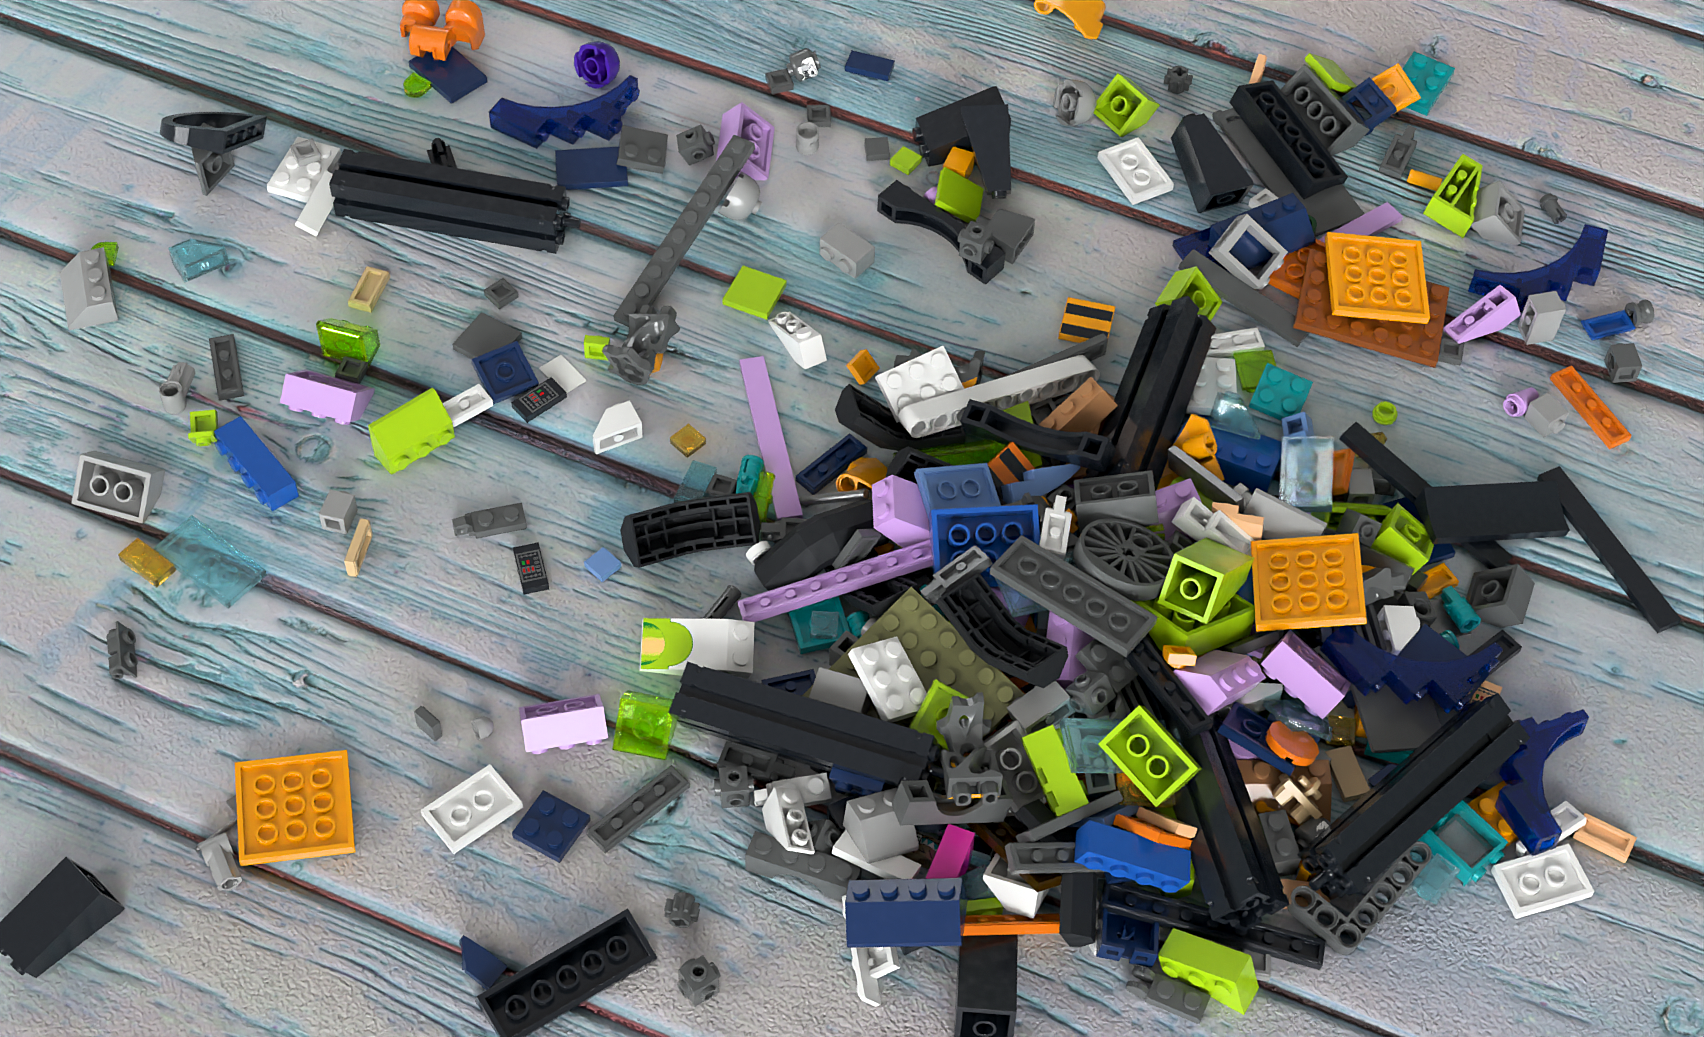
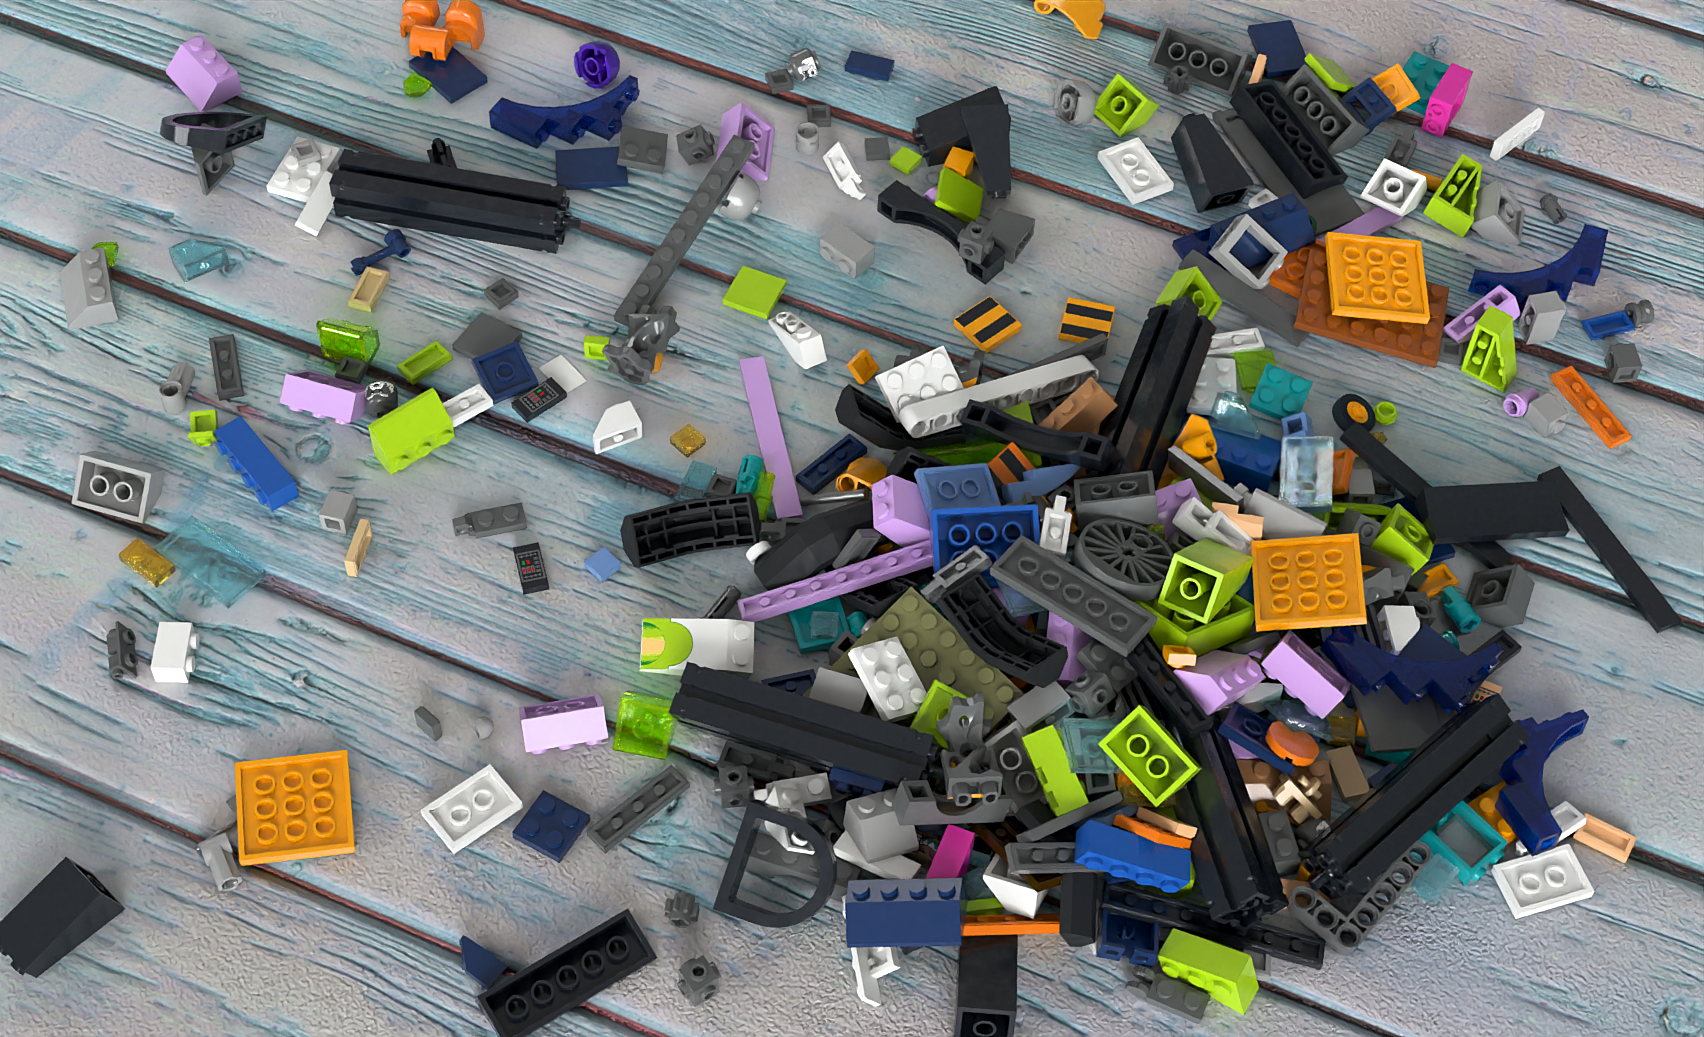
(174, 652): none -> white brick
(203, 74): none -> lavender slope
(380, 398): none -> dark grey head
(396, 244): none -> dark blue brick
(424, 362): none -> lime tile
(726, 898): none -> black window
(844, 171): none -> white hinge
(987, 324): none -> tile
(1207, 60): none -> dark grey slope
(1280, 46): none -> dark blue tile
(1352, 409): none -> black wheel
(1395, 188): none -> white slope
(1446, 100): none -> dark pink window
(1492, 350): none -> lime wedge
(1517, 134): none -> white tile

